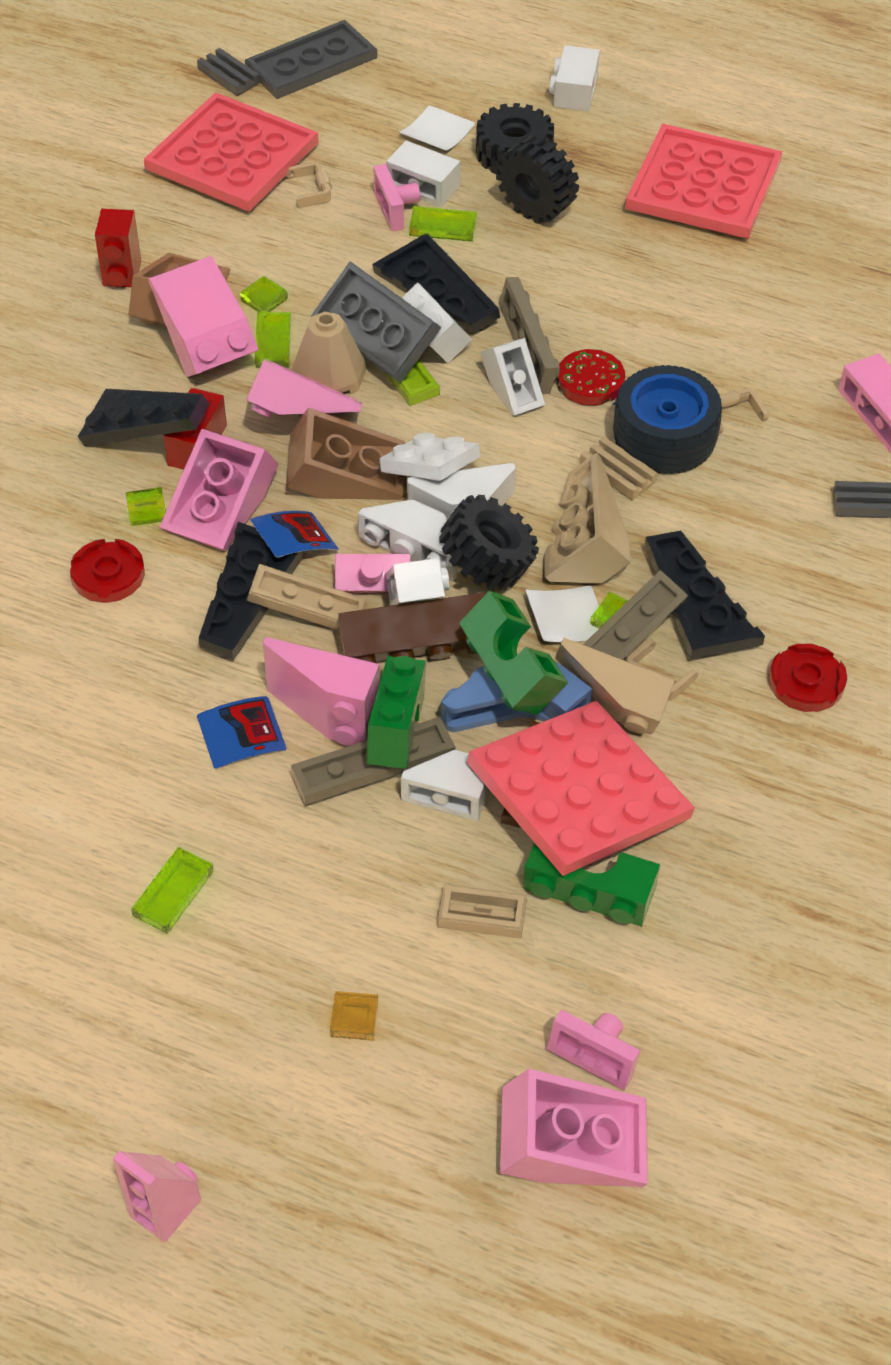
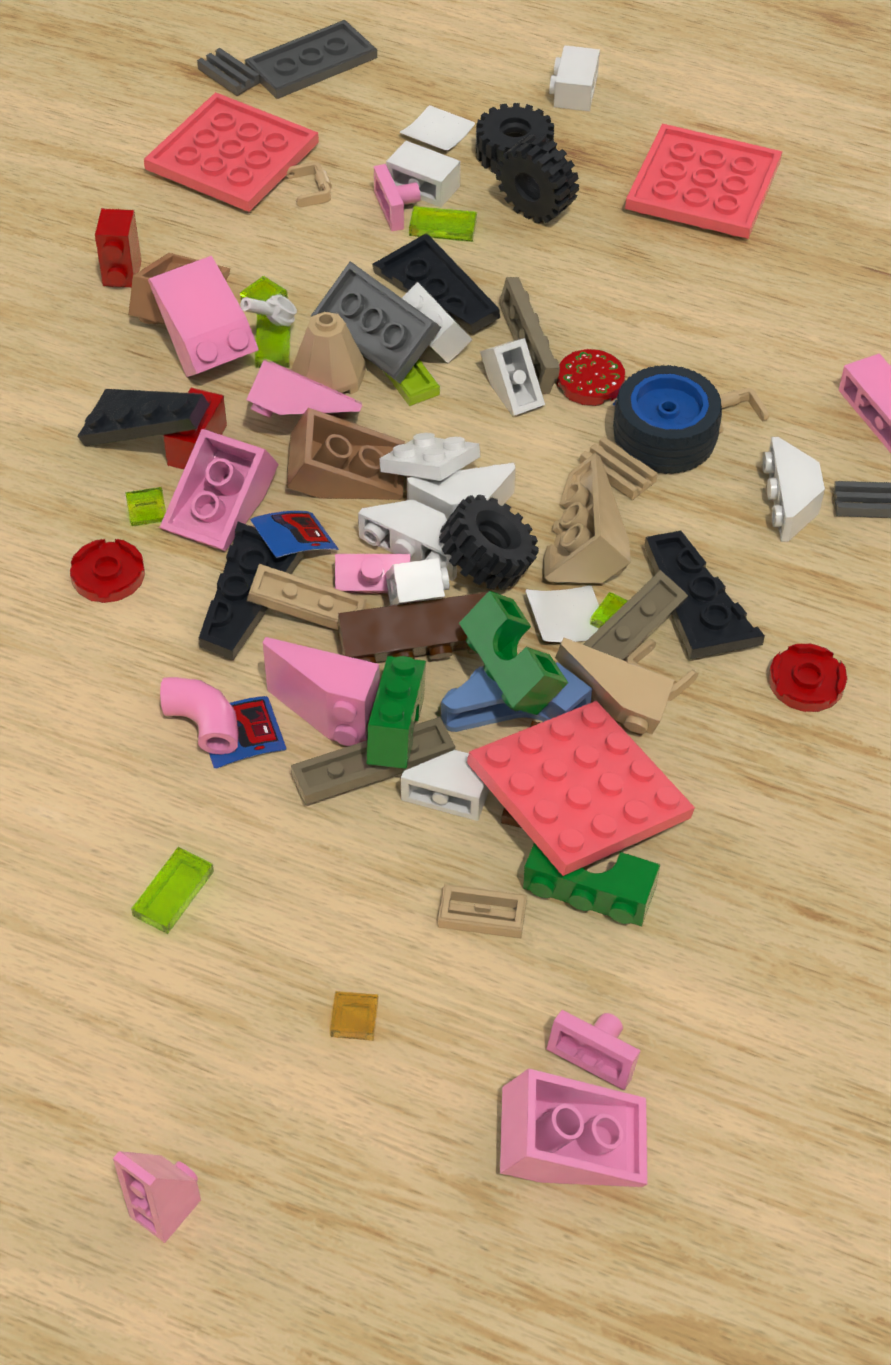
(206, 707): none -> bright pink cylinder
(277, 309): none -> white plate
(794, 486): none -> white slope

